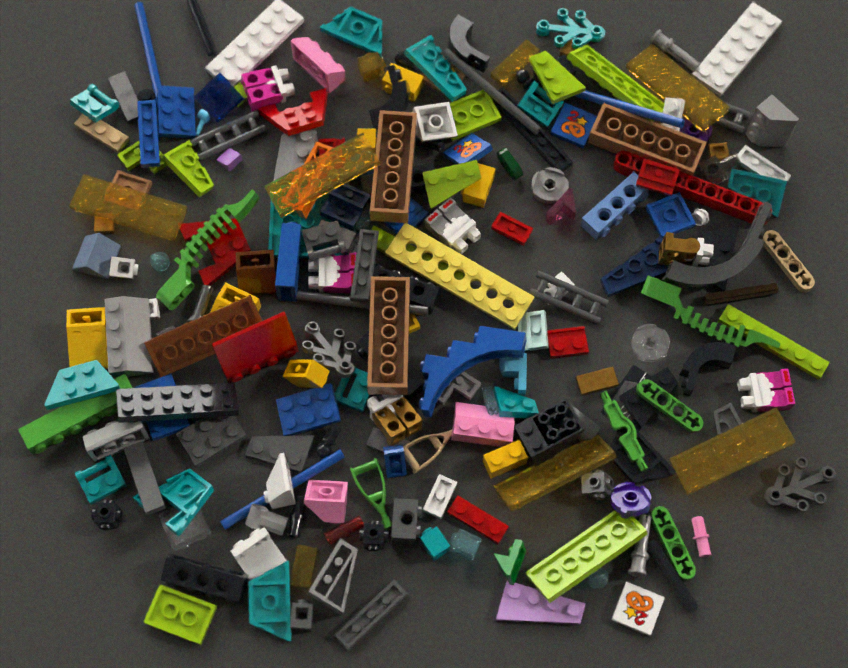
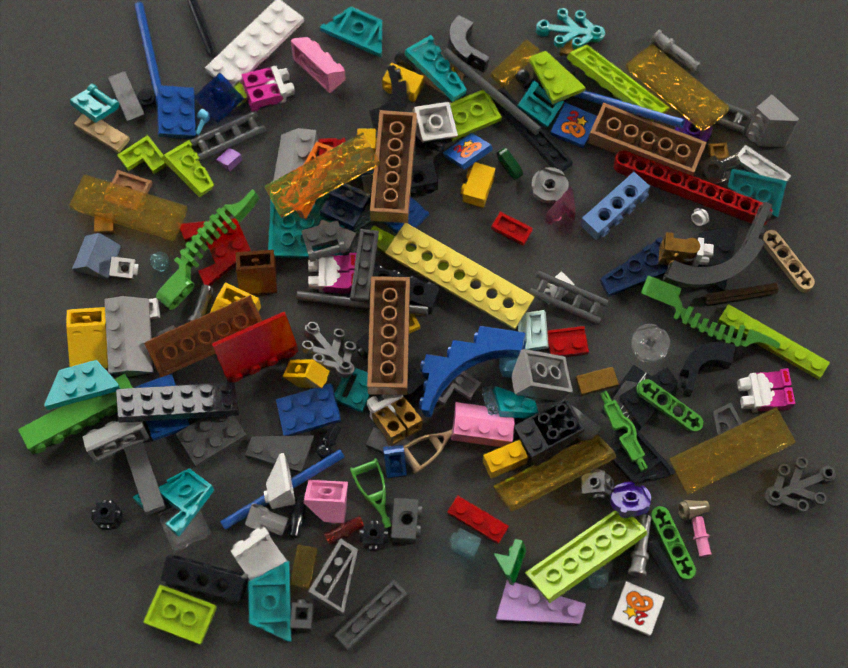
(102, 485): teal plate -> none
(148, 133): blue plate -> none
(288, 262): blue slope -> none
(299, 118): red wing -> none
(371, 66): clear yellow brick -> none
(434, 543): teal brick -> none
(440, 496): white plate -> none
(448, 181): lime wing -> none
(452, 226): hips -> none
(541, 375): none -> light grey slope
(657, 177): red plate -> none
(670, 215): blue plate -> none
(675, 108): white plate -> none
(690, 509): none -> dark tan cone
(736, 49): white plate -> none

